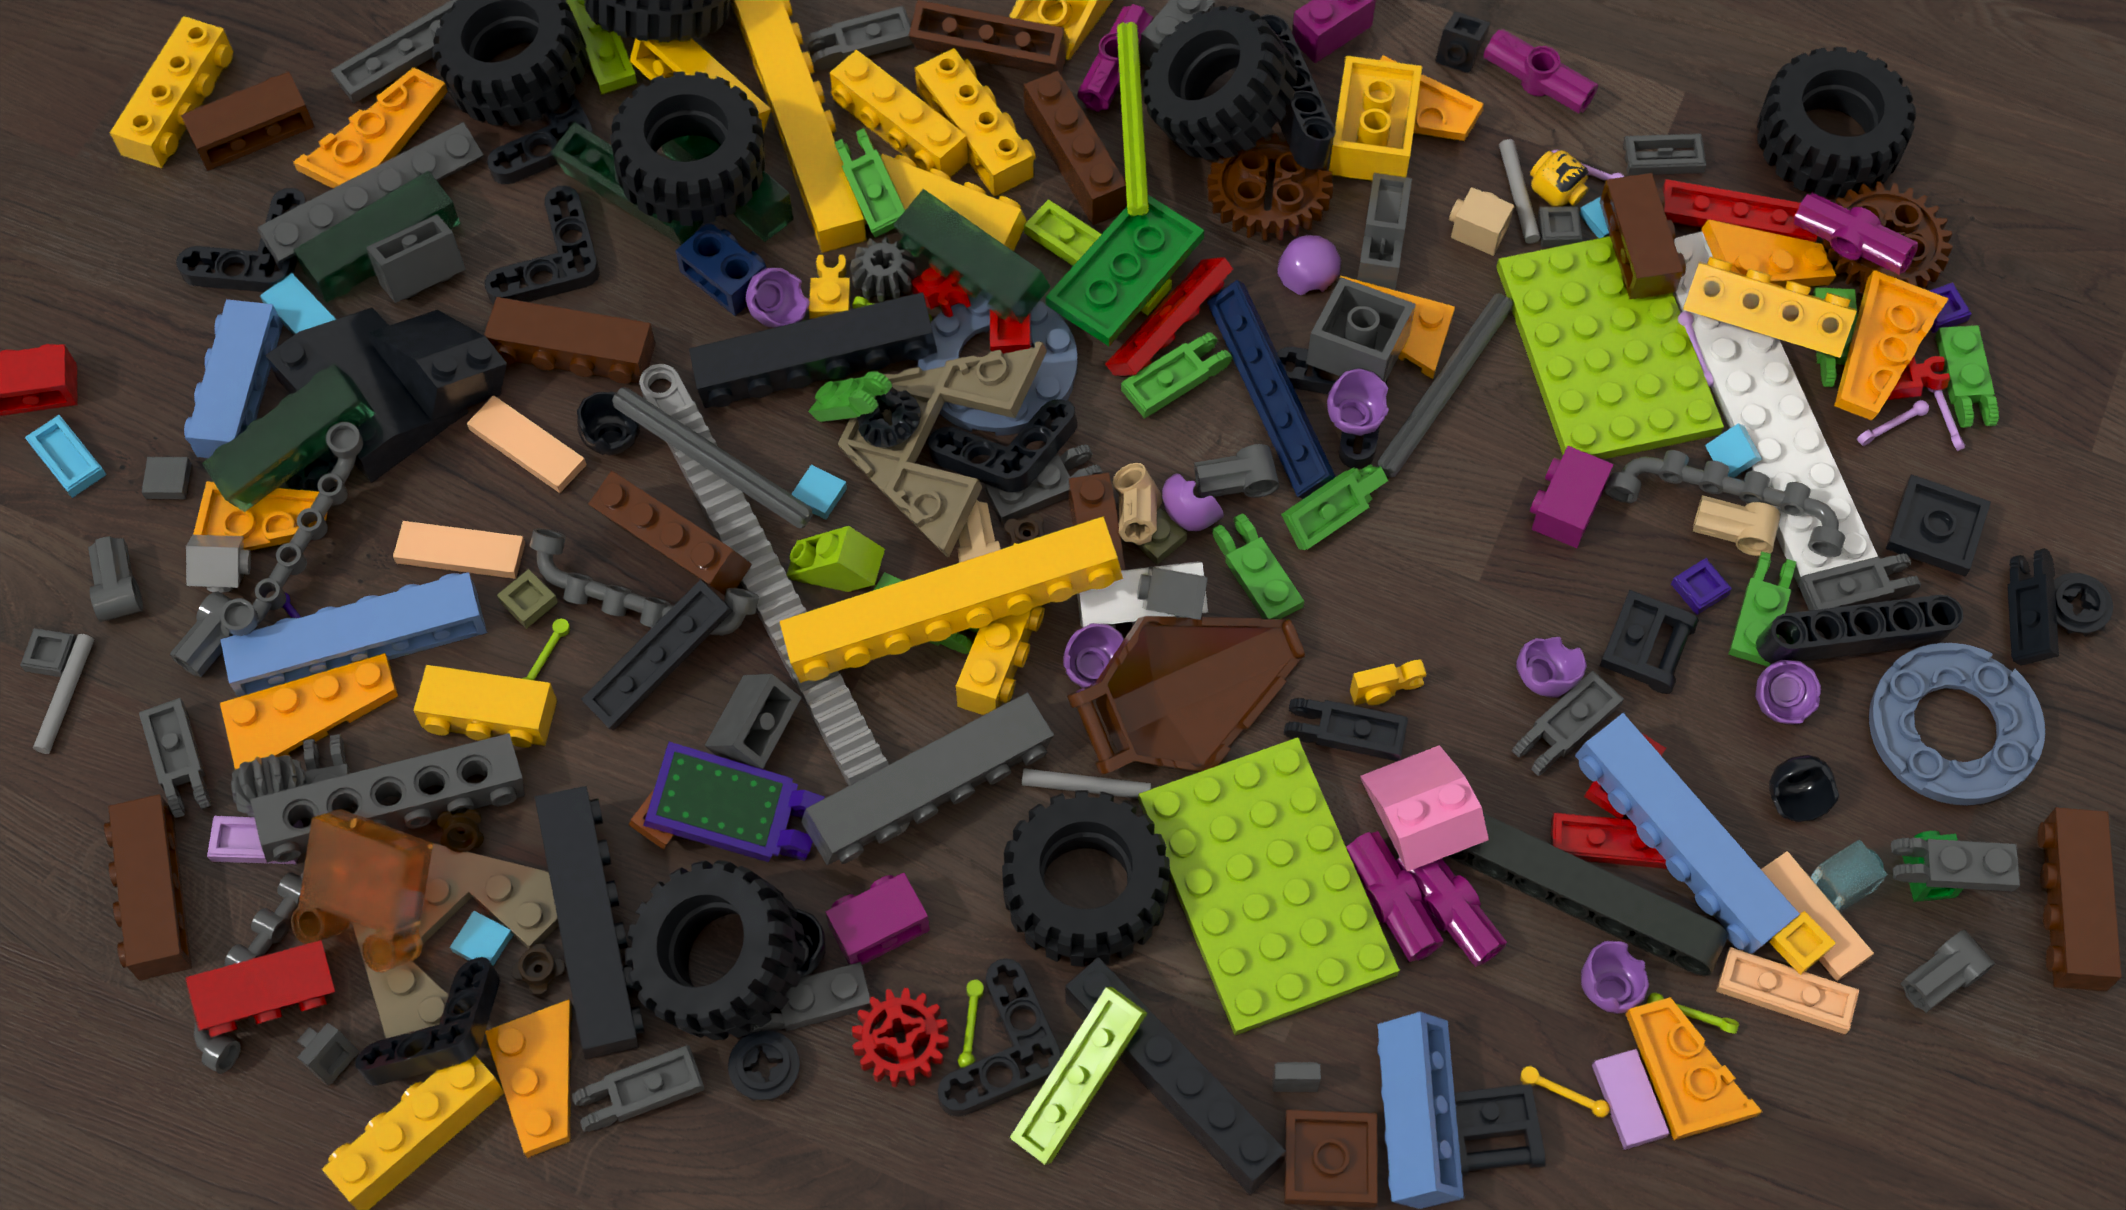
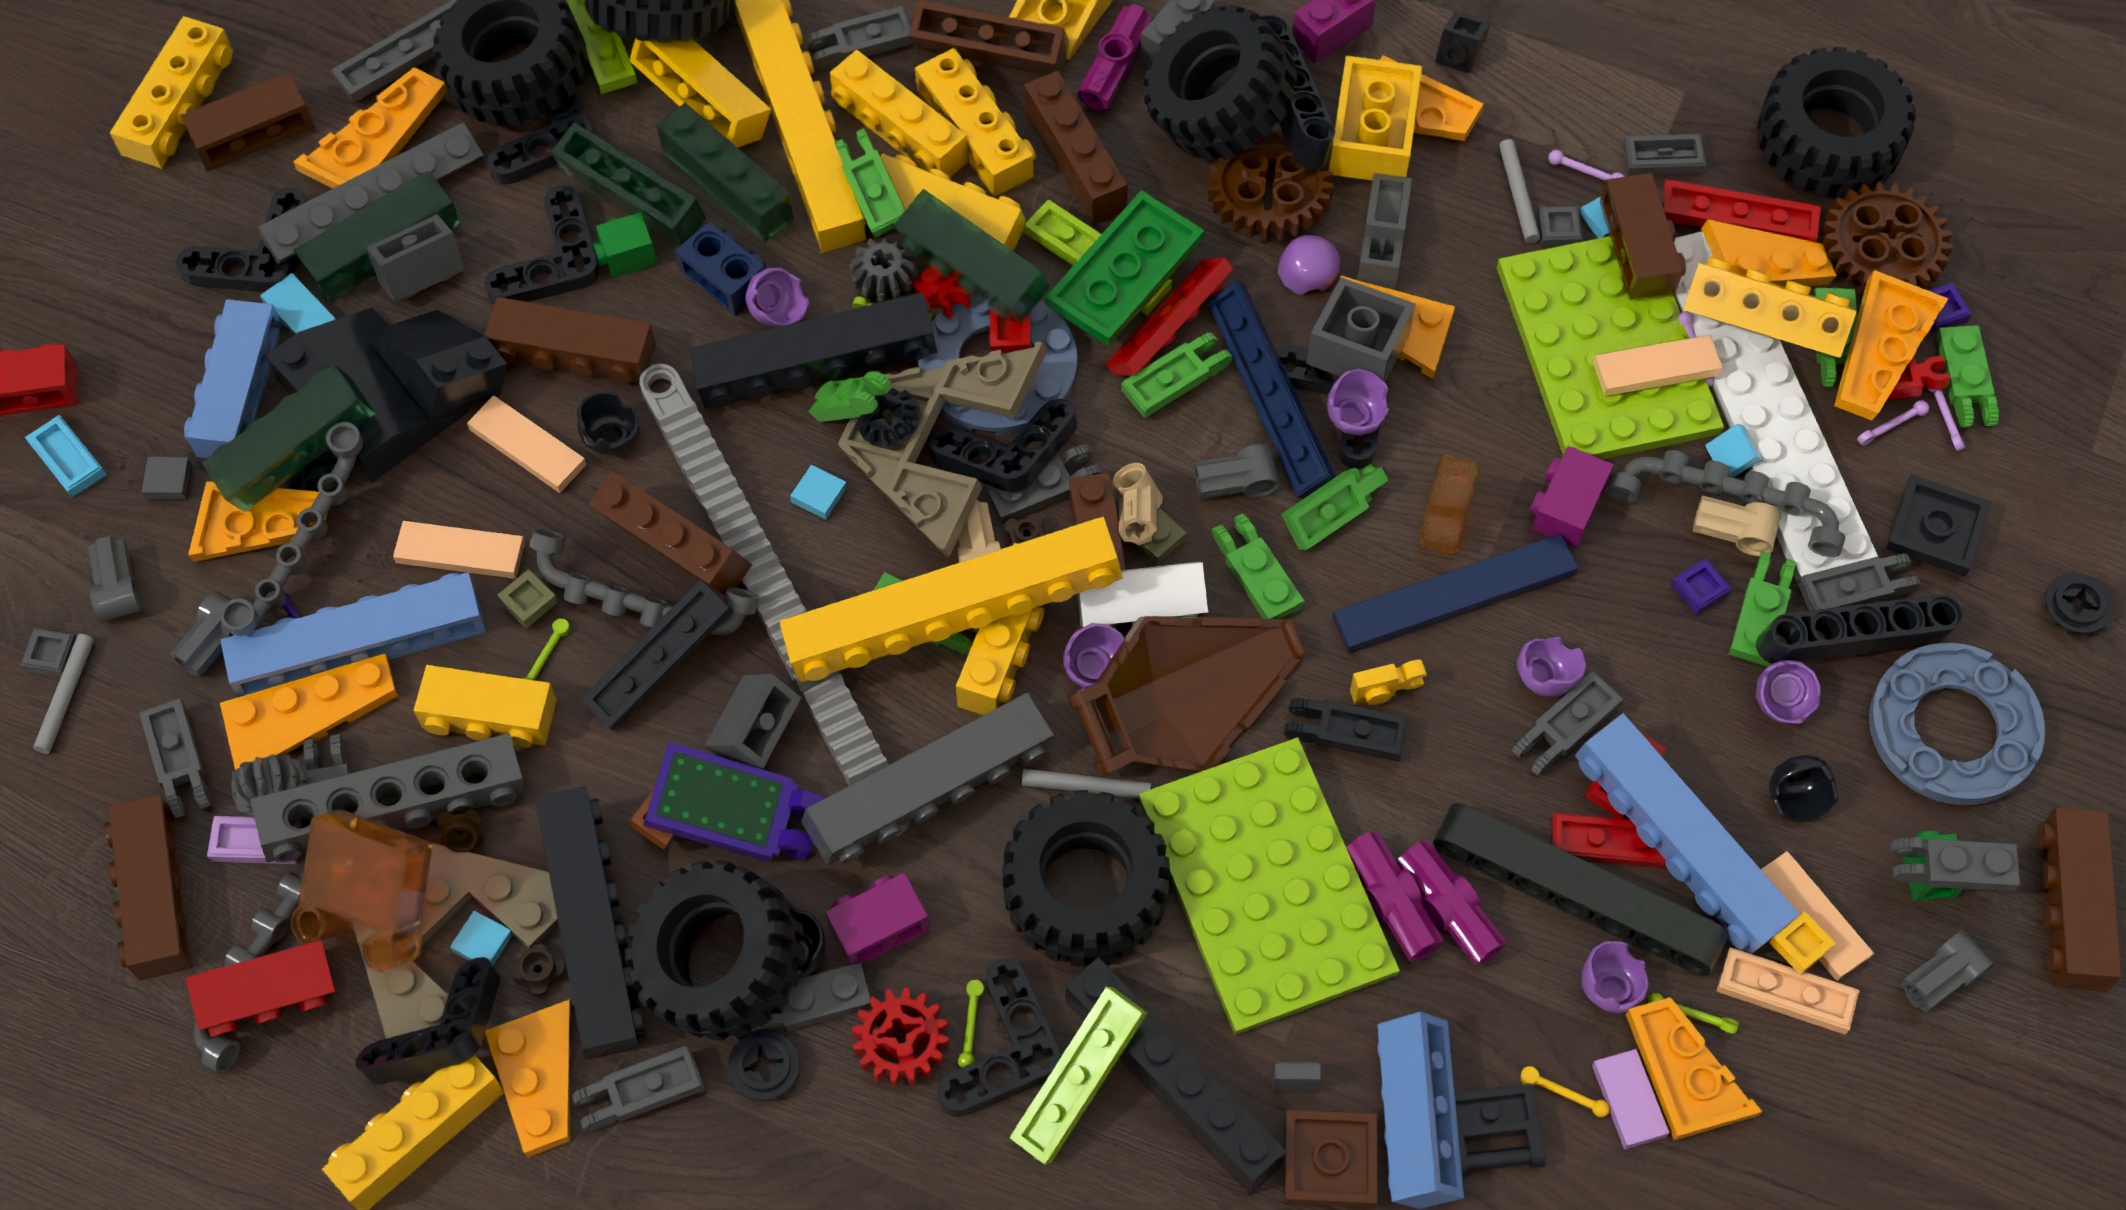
(216, 562): light grey brick -> none
(326, 1052): dark grey tile -> none
(624, 245): none -> green brick
(684, 108): black tyre -> none
(713, 457): dark grey axle -> none
(830, 291): yellow plate -> none
(836, 560): lime slope -> none
(1132, 119): lime axle -> none
(1172, 592): dark grey slope -> none
(1187, 509): medium lavender hair -> none
(1426, 807): bright pink slope -> none
(1444, 385): dark grey axle -> none
(1448, 504): none -> clear orange animal
(1454, 593): none -> dark blue tile
(1481, 220): tan brick -> none
(1540, 71): magenta piece -> none
(1559, 179): yellow head -> none
(1636, 635): black plate -> none
(1657, 365): none -> light nougat tile
(1849, 875): clear light blue brick -> none
(1855, 233): magenta piece -> none
(2032, 609): black hinge -> none

